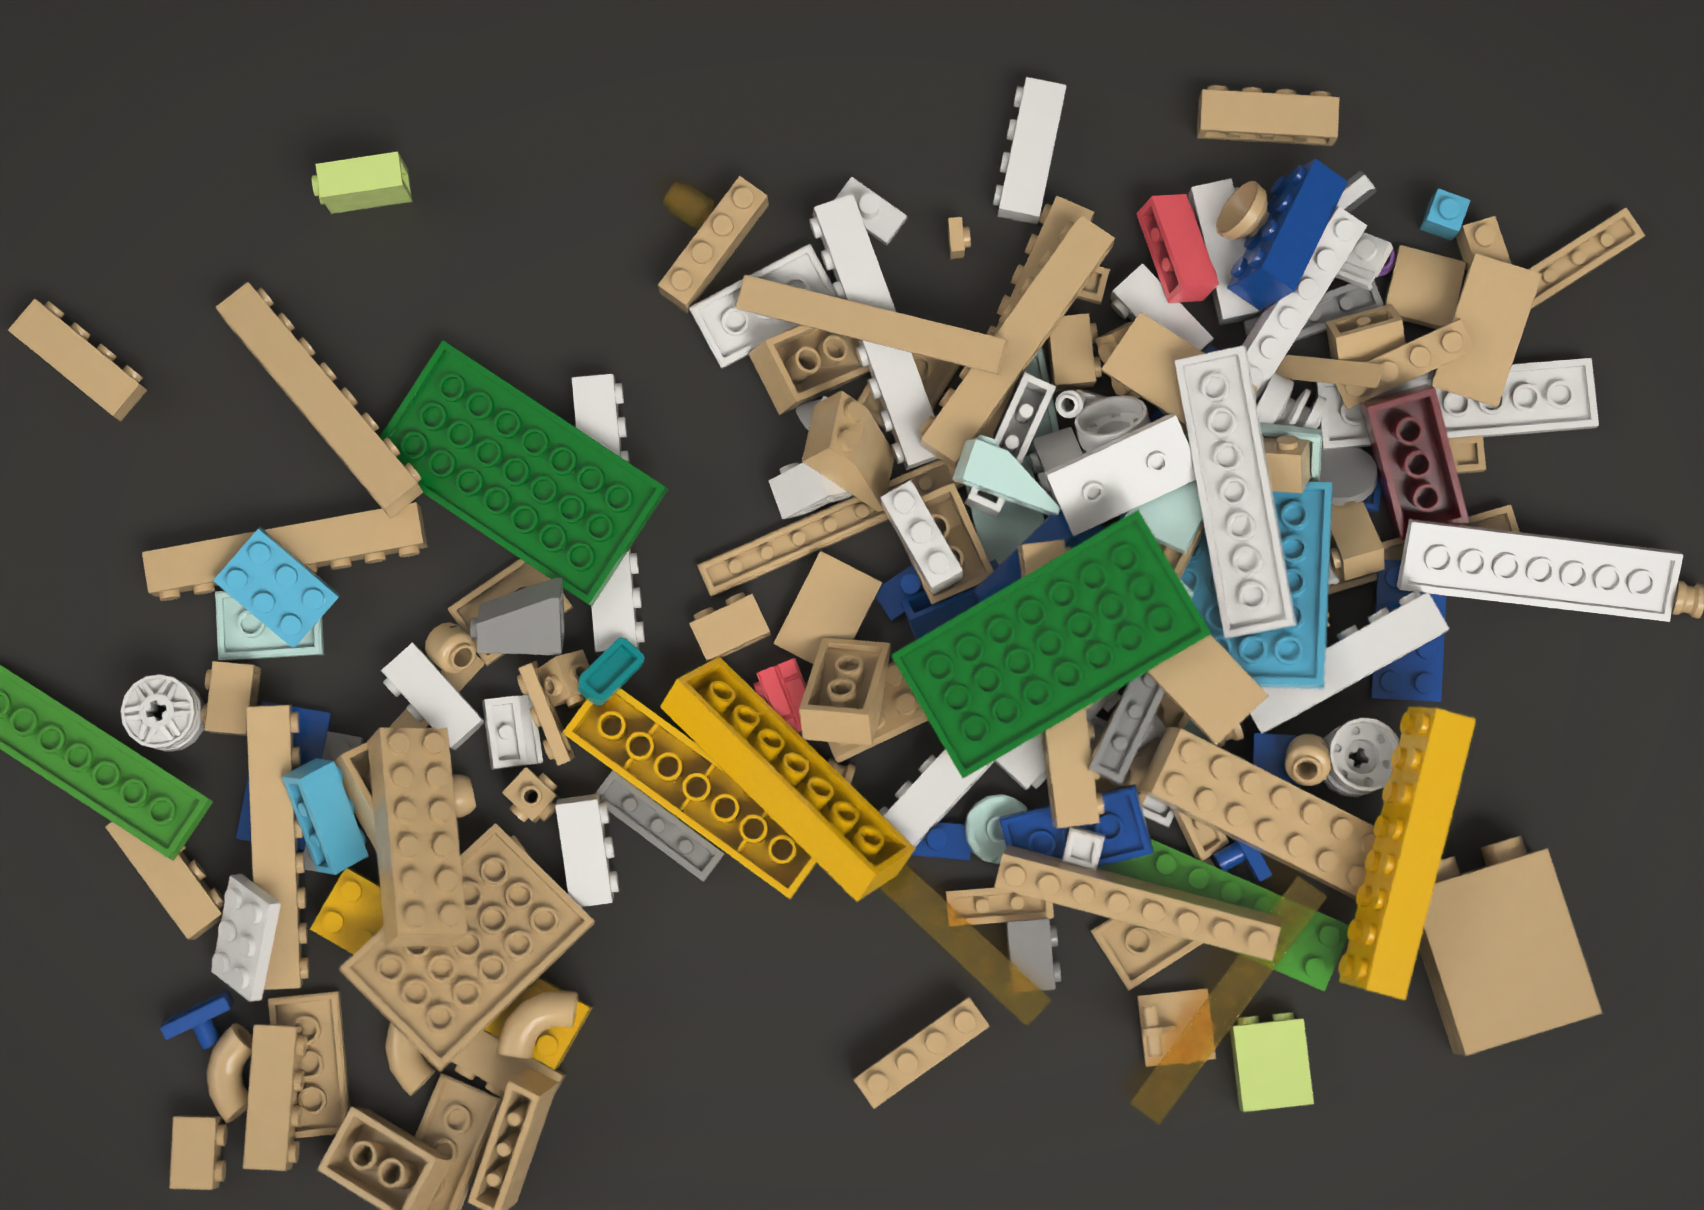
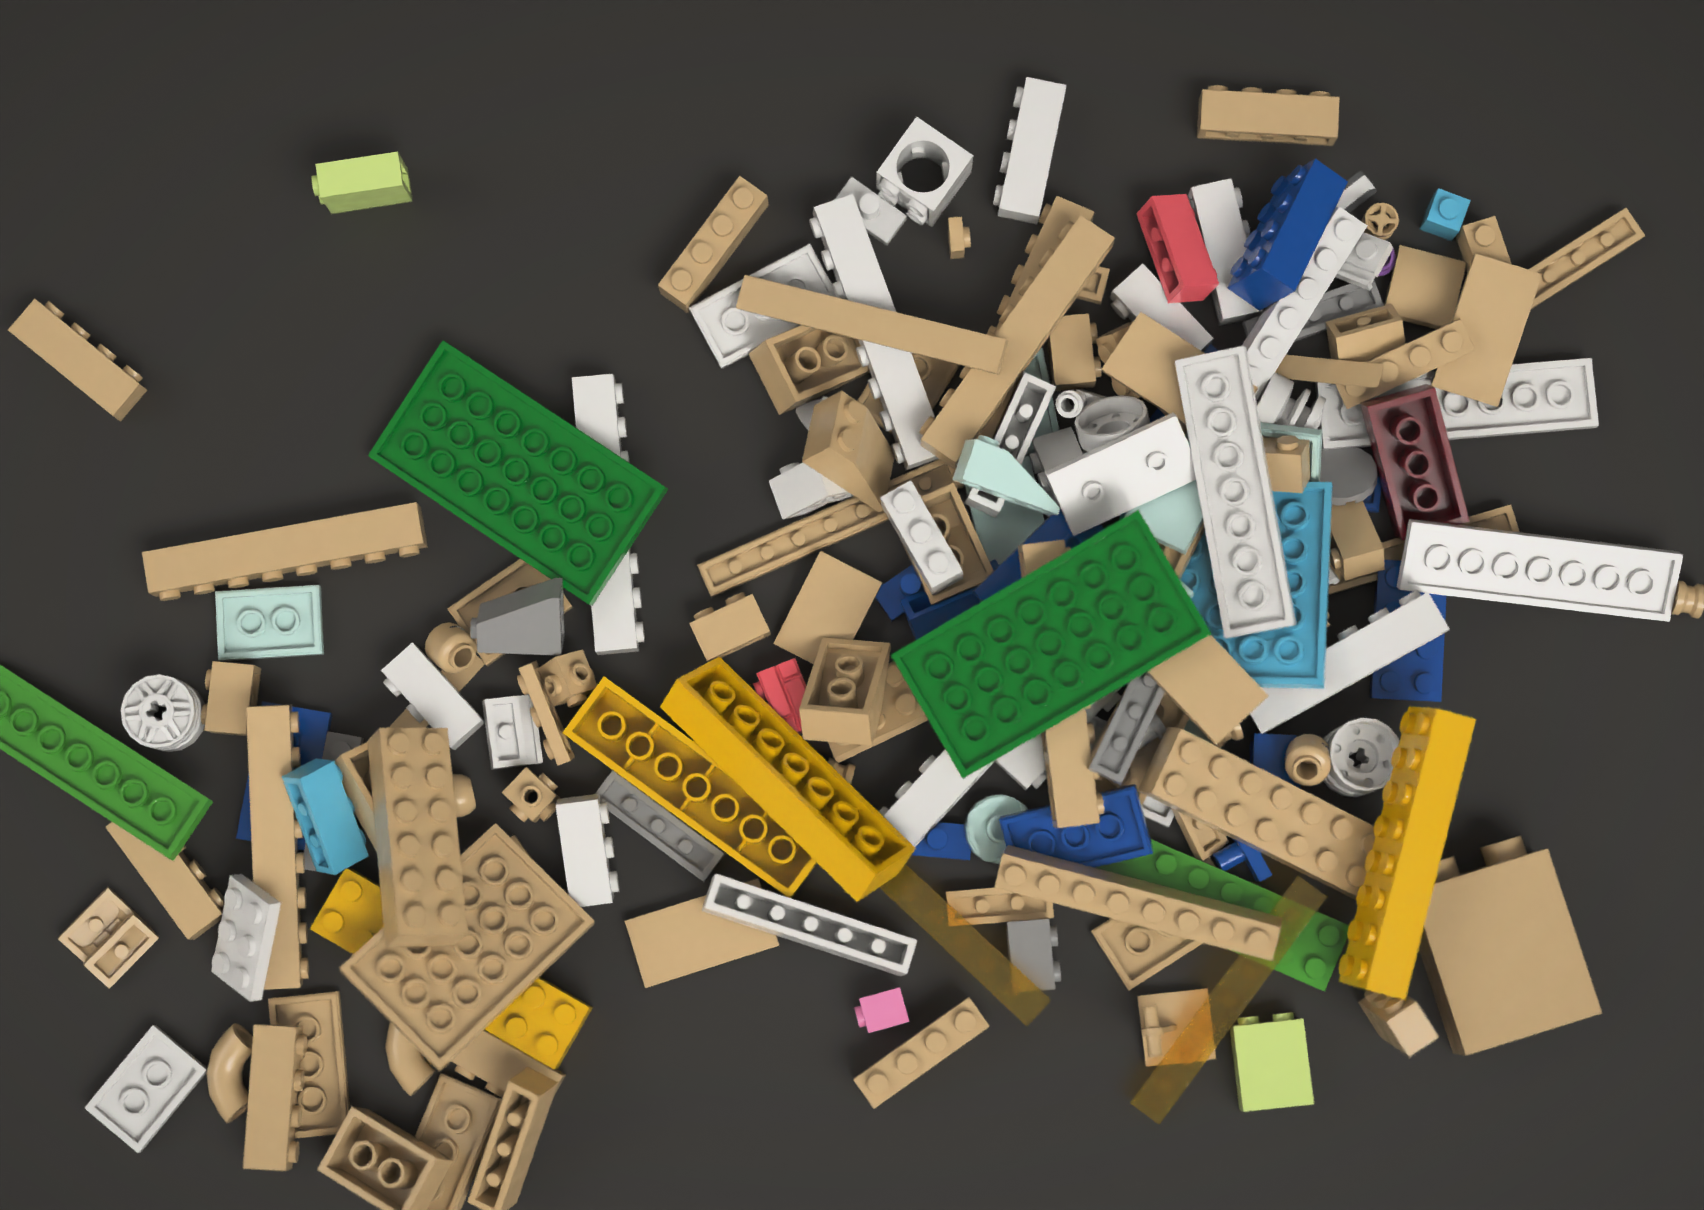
(108, 937): none -> tan slope
(146, 1088): none -> white plate
(197, 1152): tan brick -> none
(199, 1020): blue tile -> none
(276, 587): medium azure plate -> none
(320, 400): tan brick -> none
(533, 1018): tan cylinder -> none
(610, 671): teal piece -> none
(689, 204): clear yellow brick -> none
(689, 940): none -> tan tile
(809, 925): none -> white brick
(881, 1010): none -> bright pink brick
(923, 142): none -> white brick
(1083, 848): white tile -> none
(1243, 212): tan piece -> none
(1381, 214): none -> tan wheel
(1398, 1021): none -> tan brick
(1468, 454): tan plate -> none

